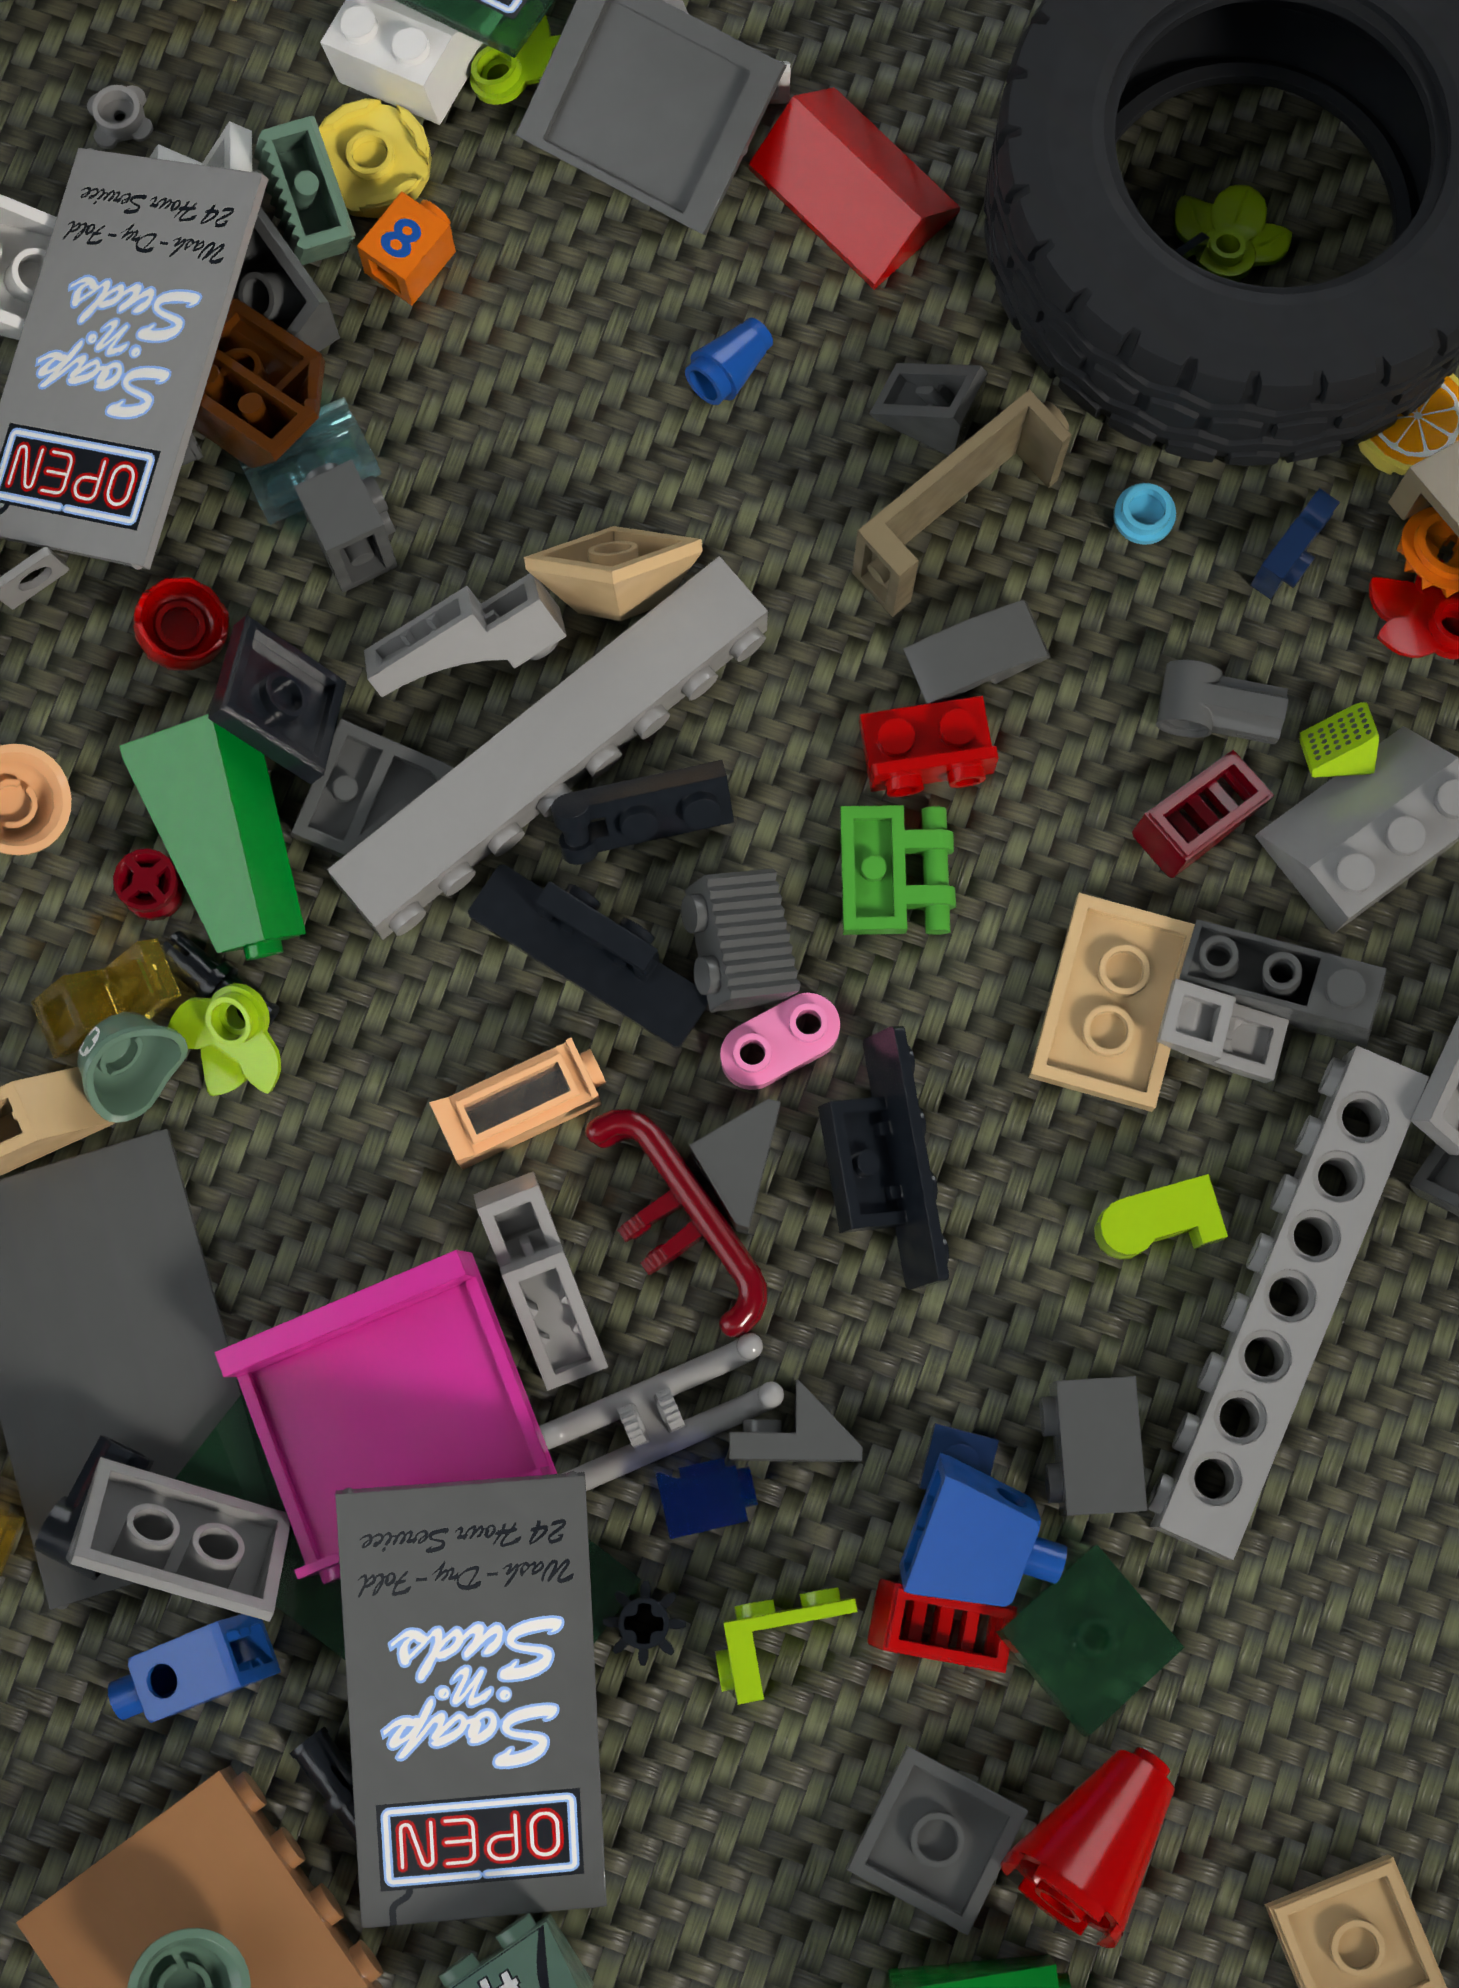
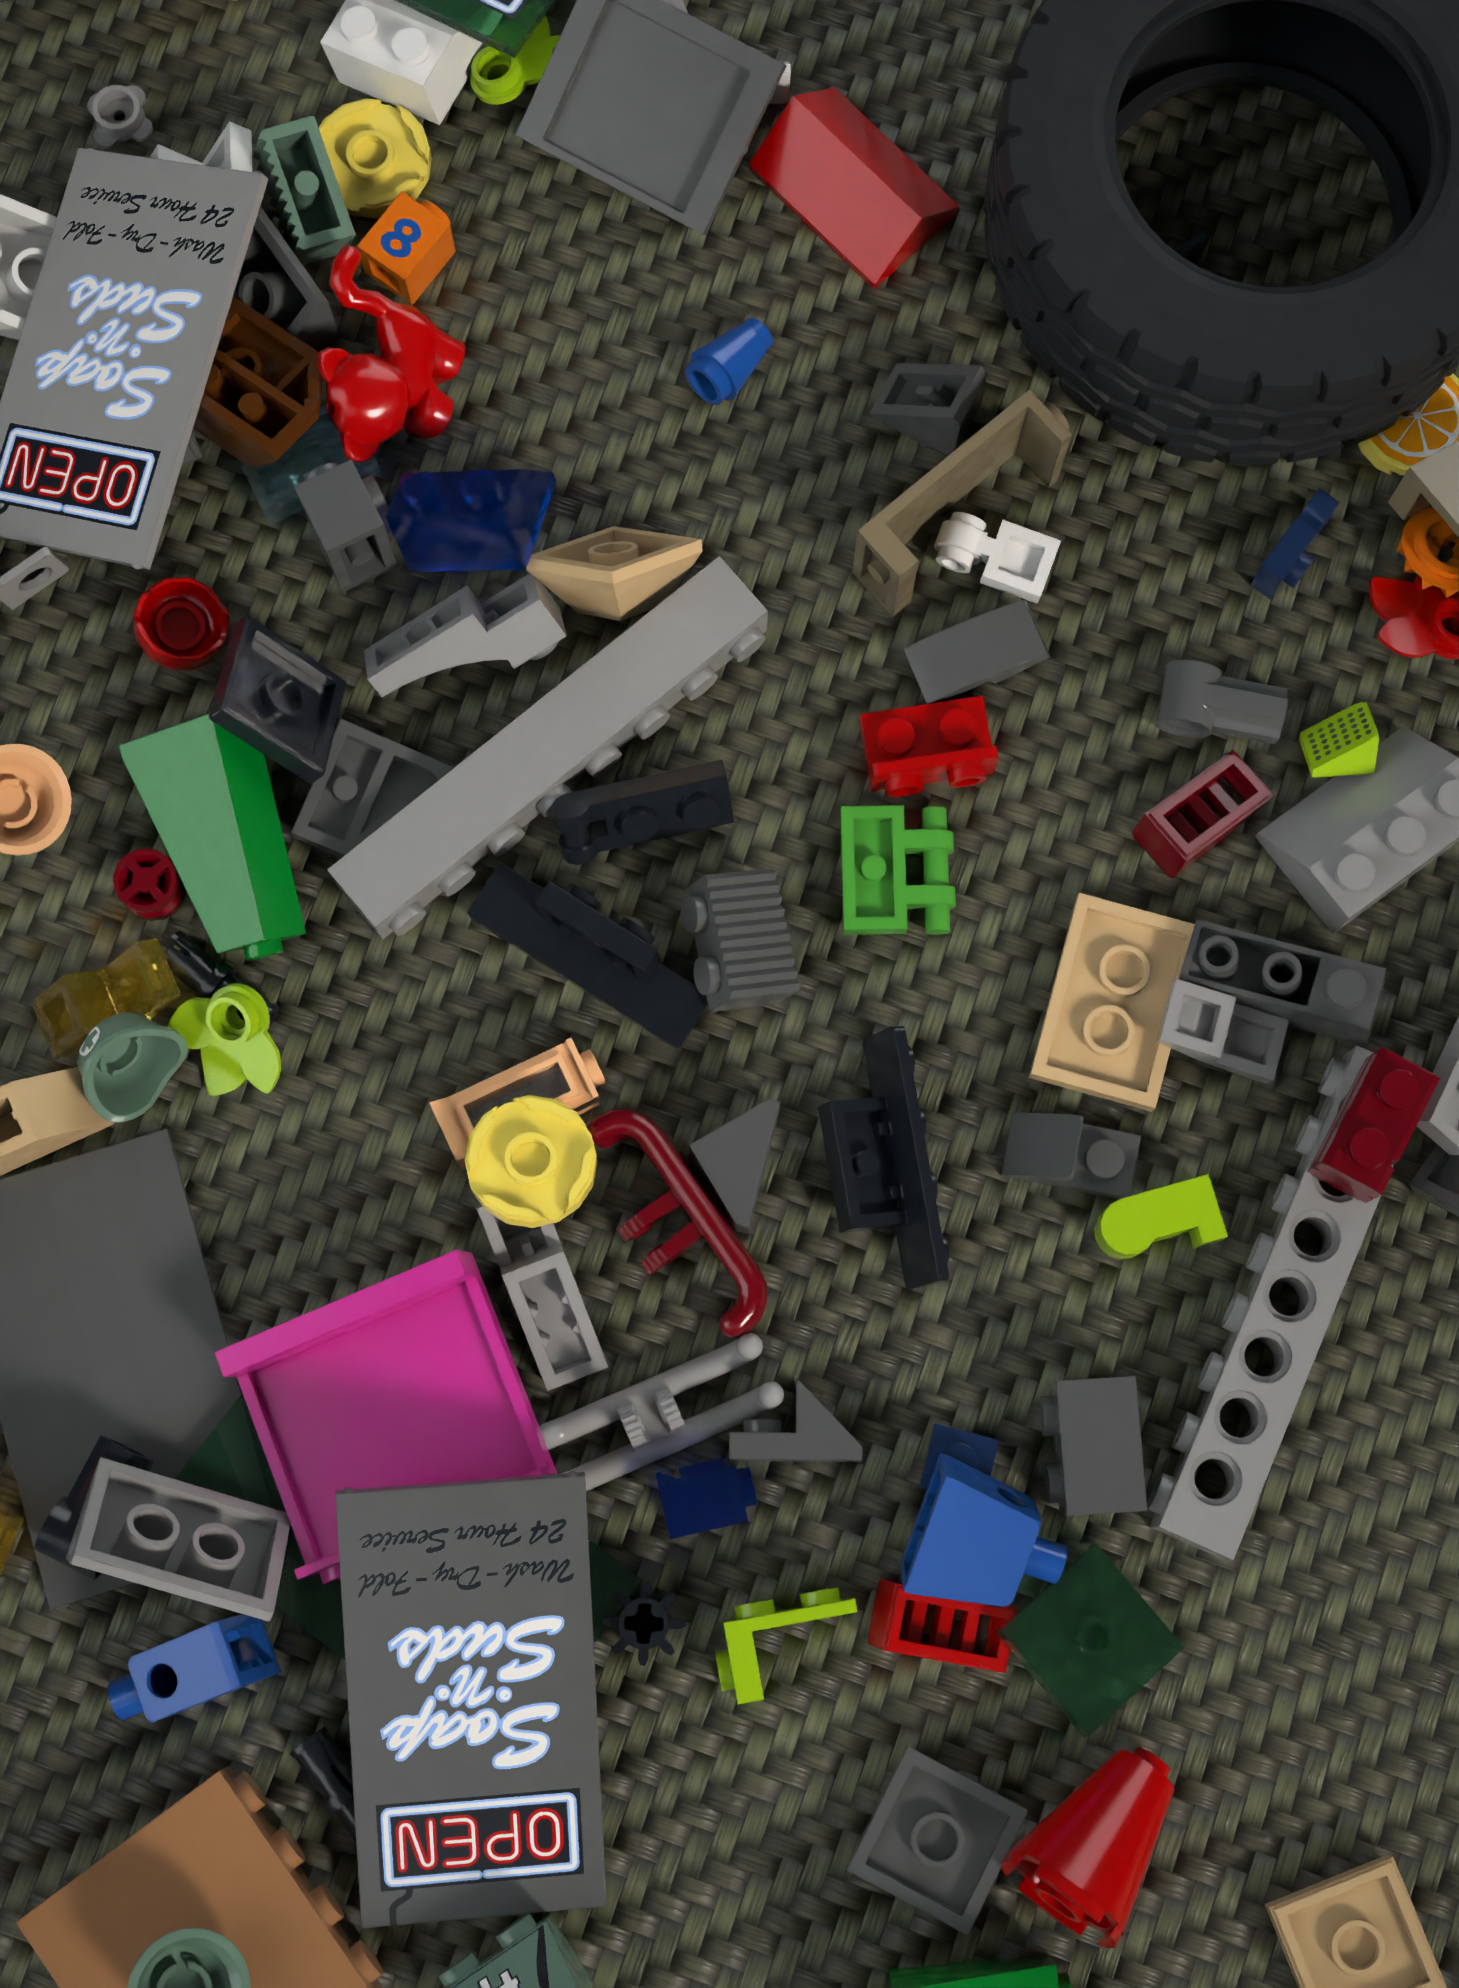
(375, 395): none -> red animal
(469, 518): none -> clear blue slope
(531, 1161): none -> light yellow tile
(782, 1042): bright pink plate -> none
(1015, 560): none -> white plate
(1070, 1154): none -> dark grey slope
(1144, 513): medium azure plate -> none
(1235, 229): lime plate -> none
(1373, 1125): none -> dark red brick

